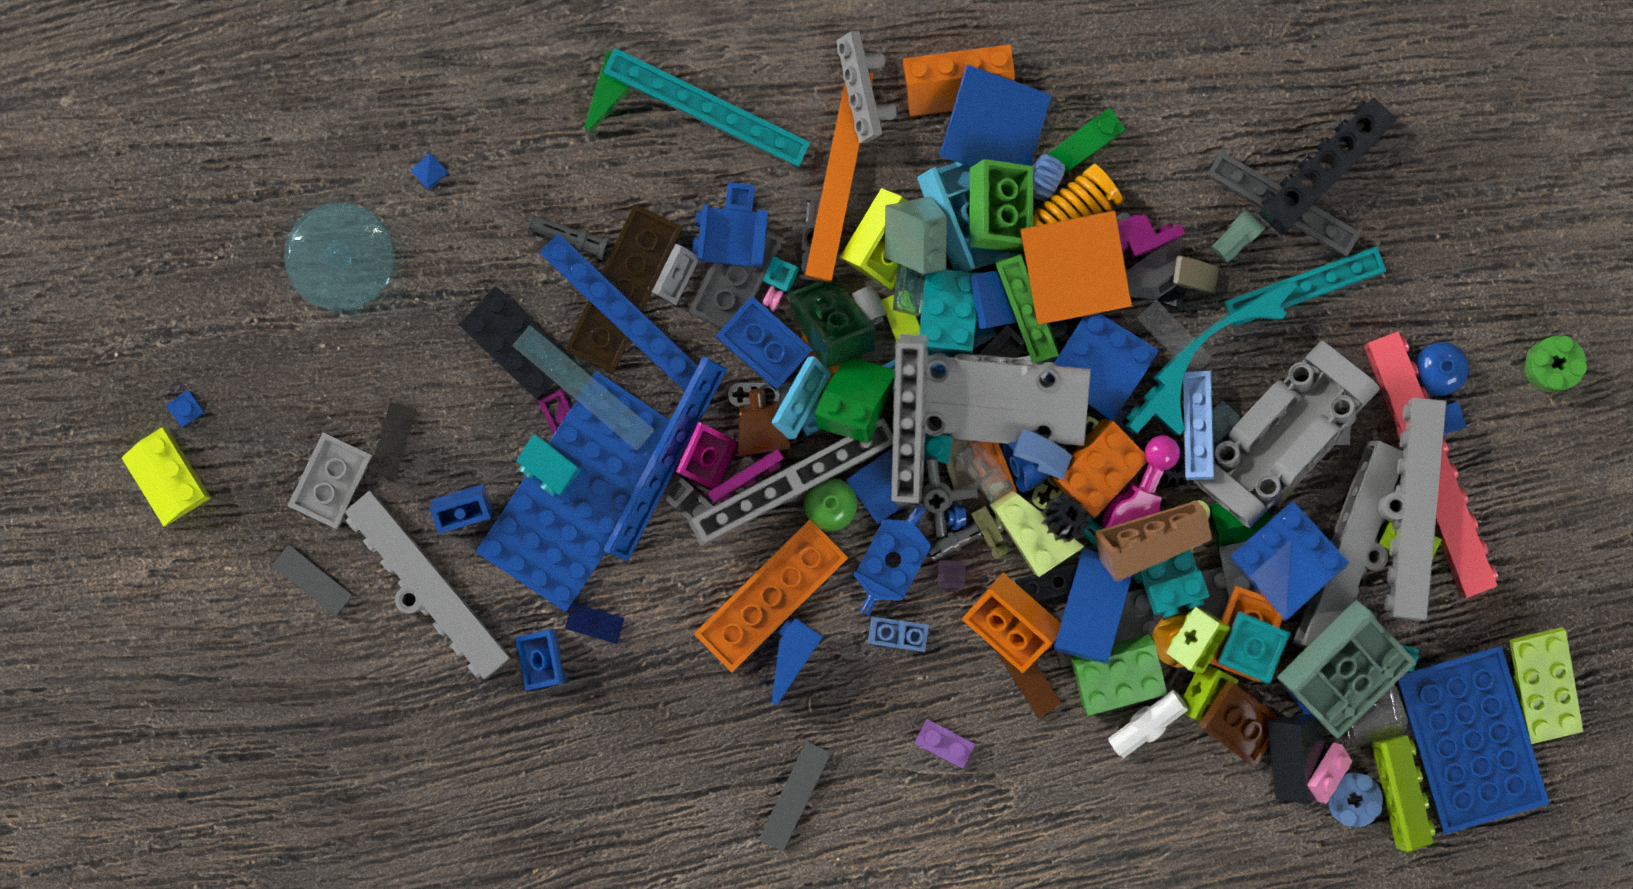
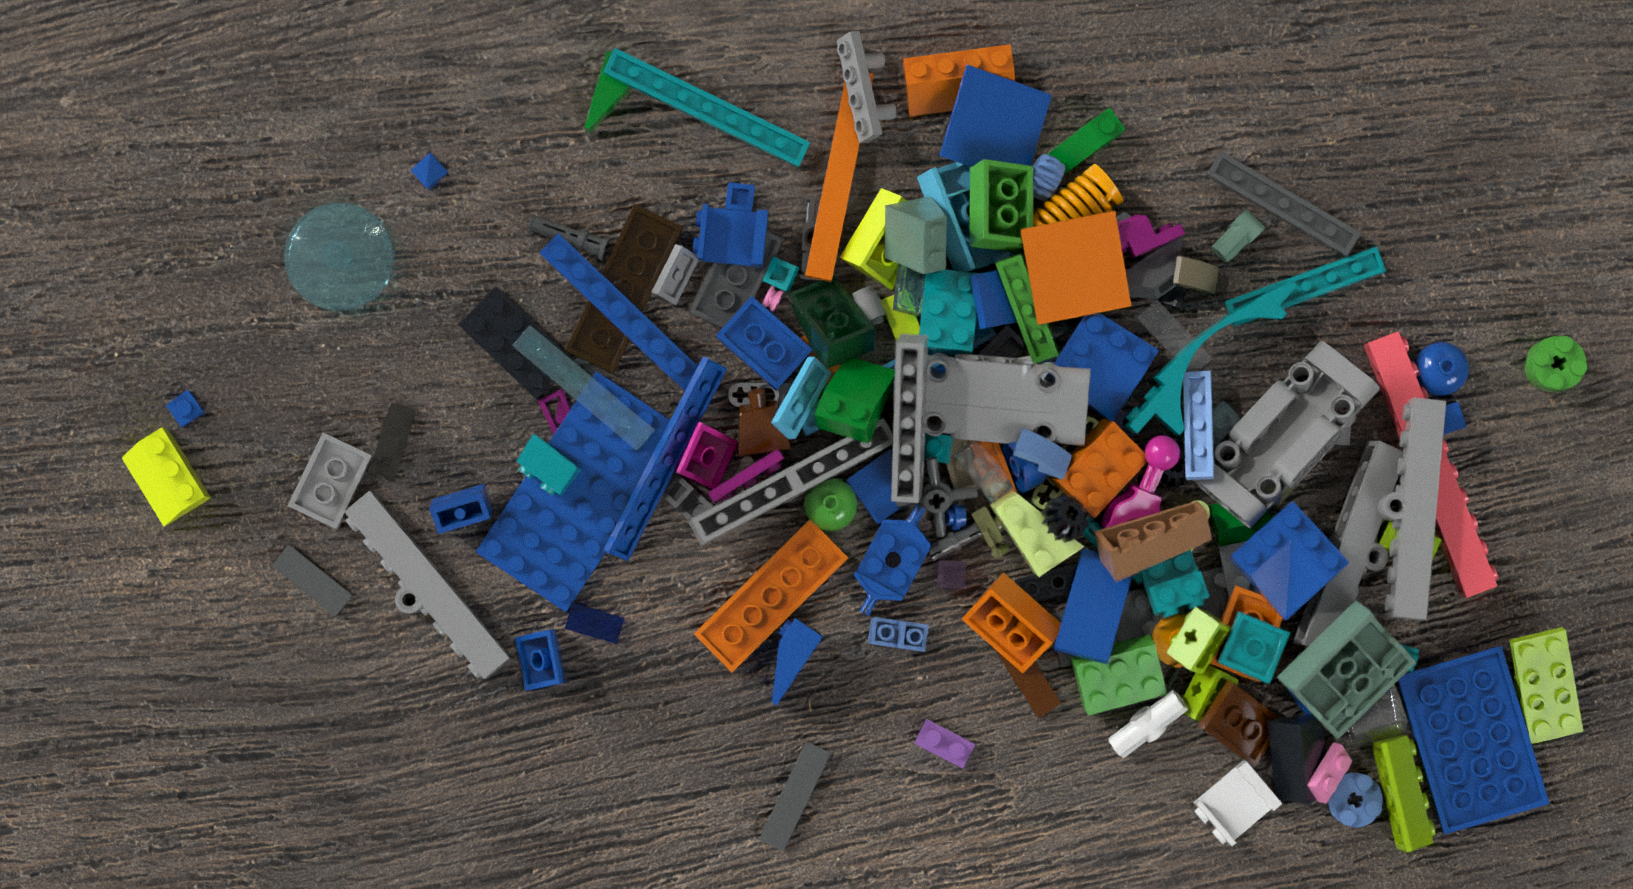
(1235, 803): none -> white panel
(1370, 114): black brick -> none

